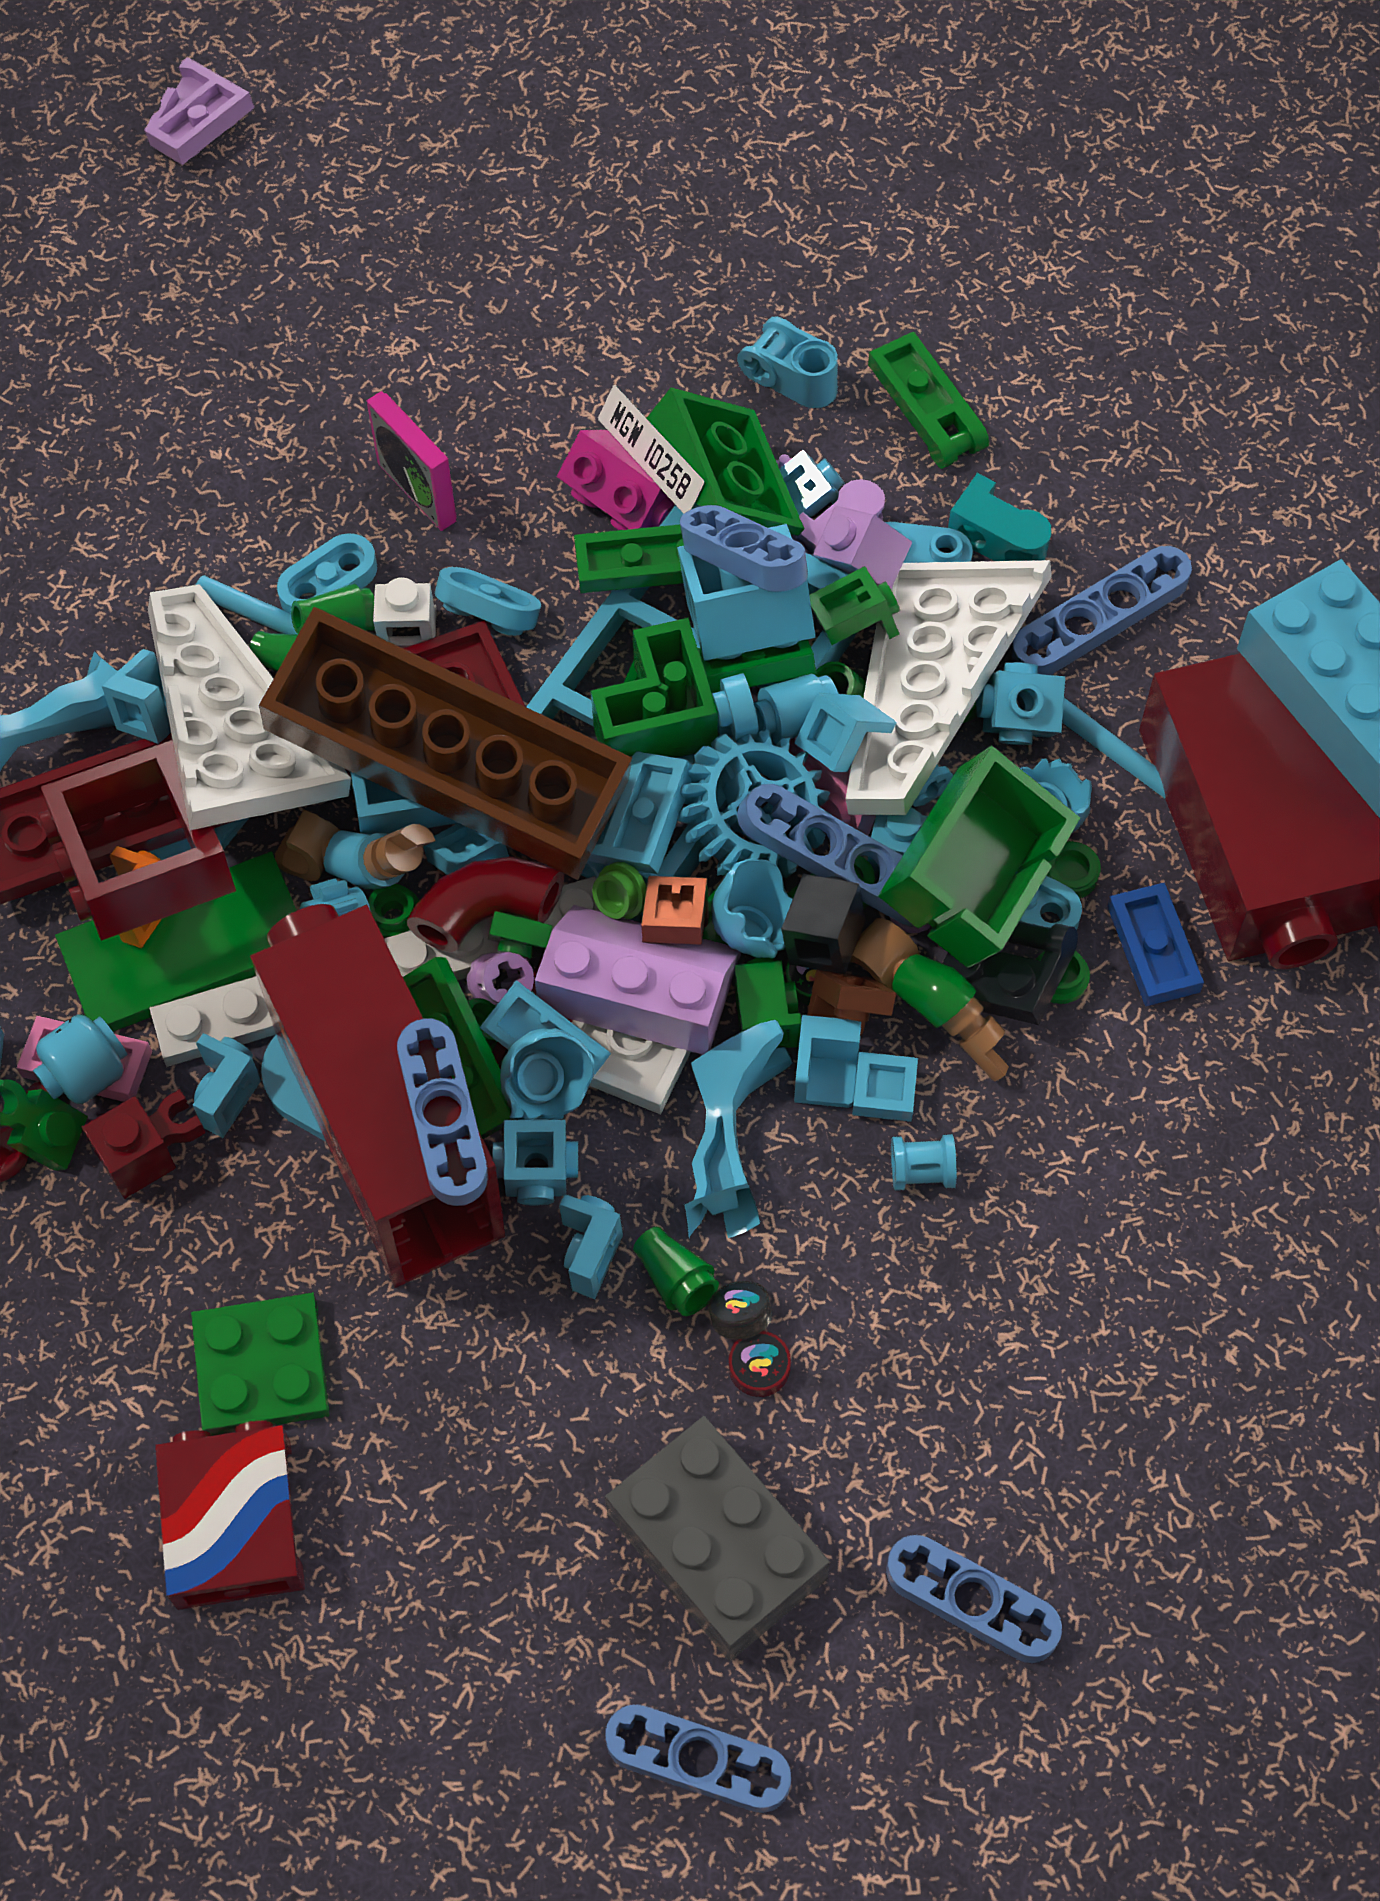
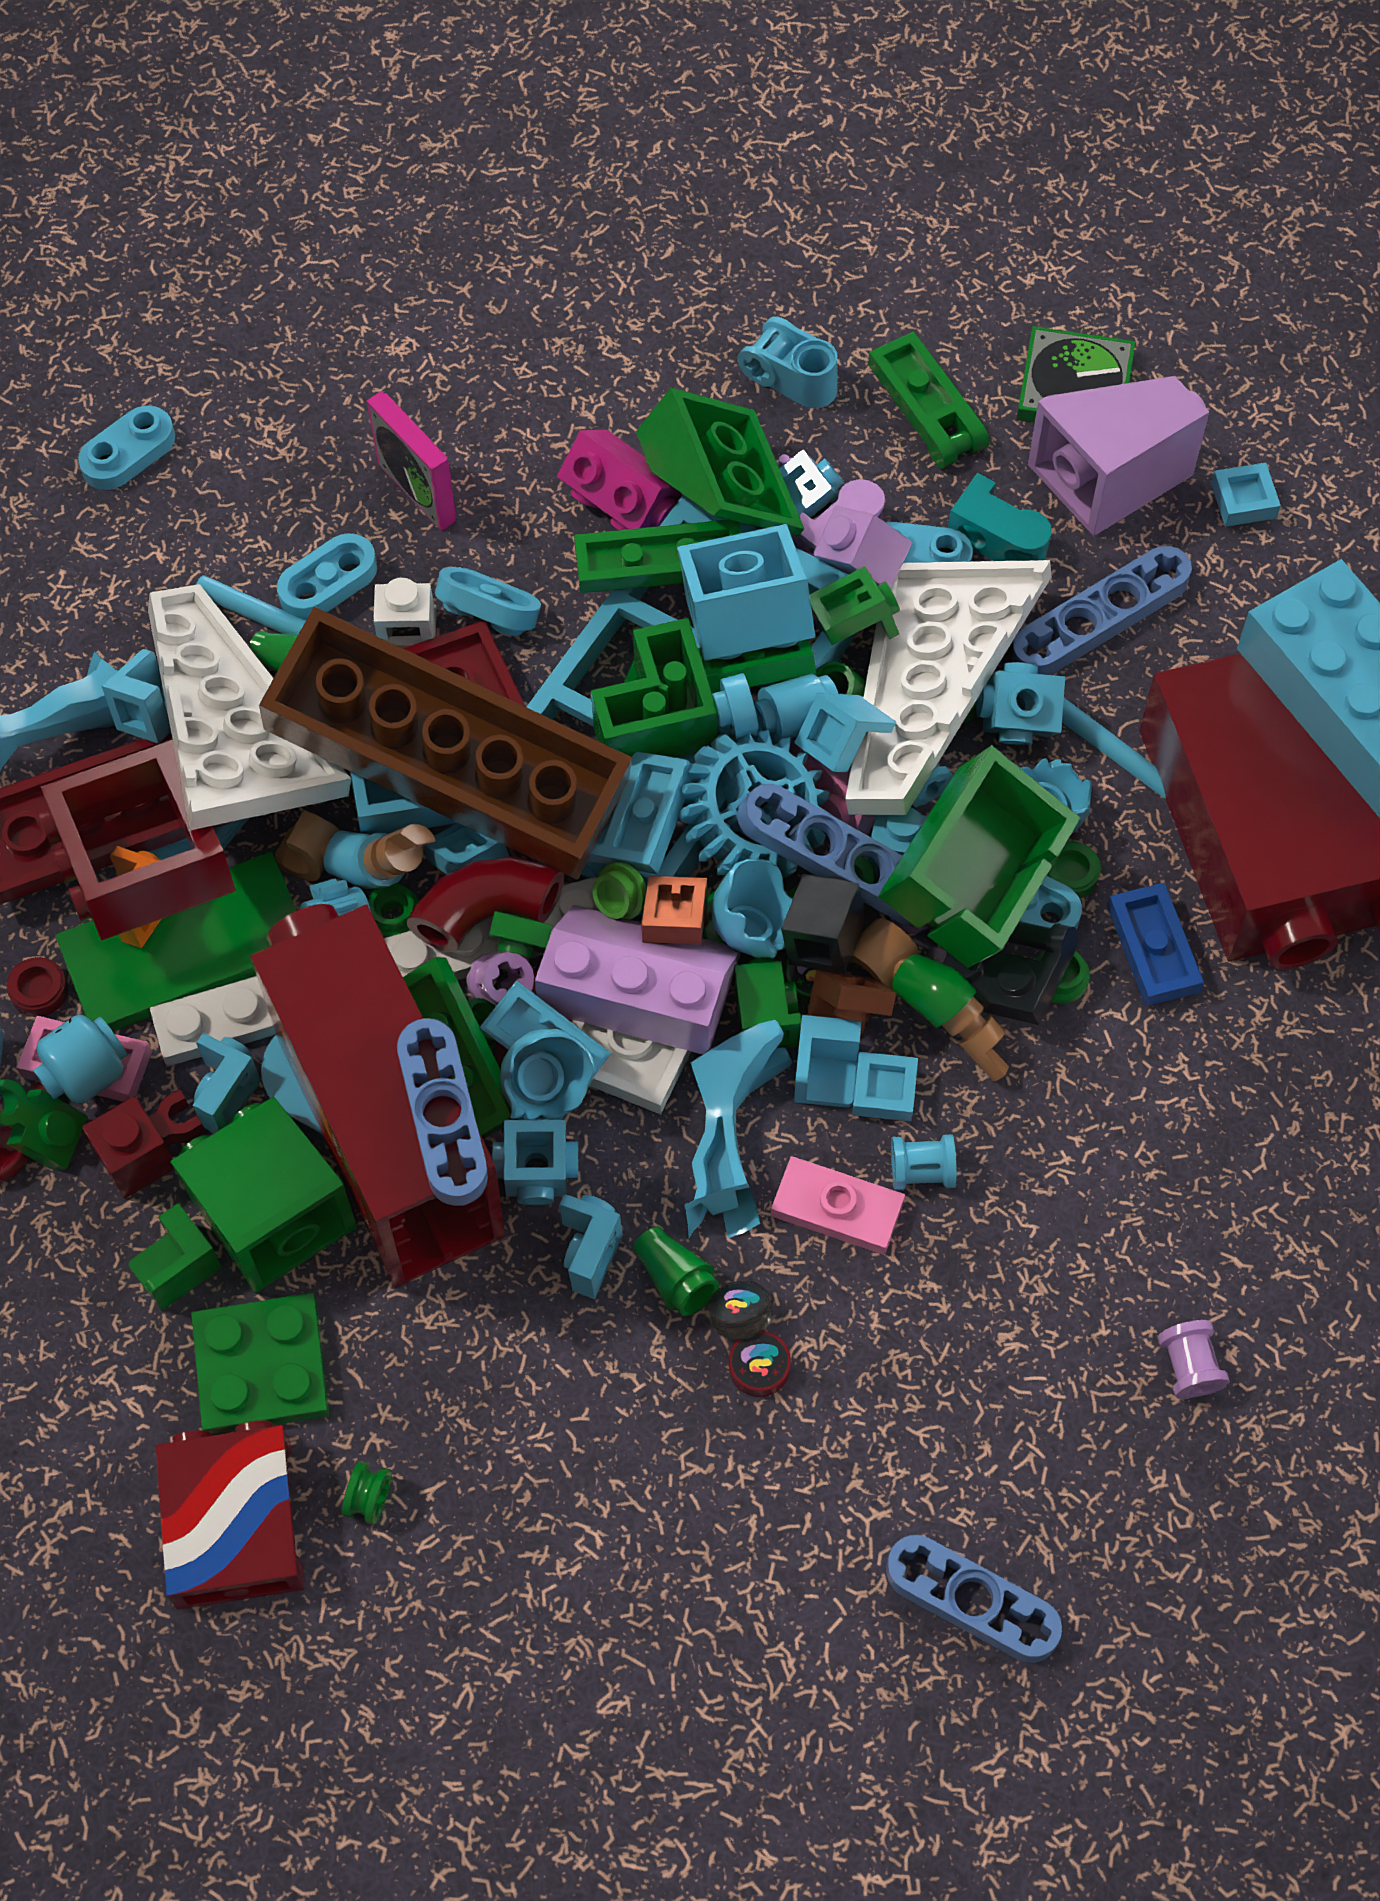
(37, 987): none -> dark red tile
(129, 447): none -> medium azure plate
(176, 1260): none -> green panel
(196, 112): lavender wing -> none
(265, 1192): none -> green slope
(347, 603): green cone -> none
(366, 1492): none -> green bush
(651, 450): white sticker -> none
(688, 1731): medium blue beam -> none
(717, 1538): dark grey brick -> none
(744, 548): medium blue beam -> none
(837, 1205): none -> bright pink plate
(1071, 363): none -> tile
(1117, 446): none -> lavender slope
(1193, 1359): none -> lavender bush
(1245, 494): none -> medium azure plate

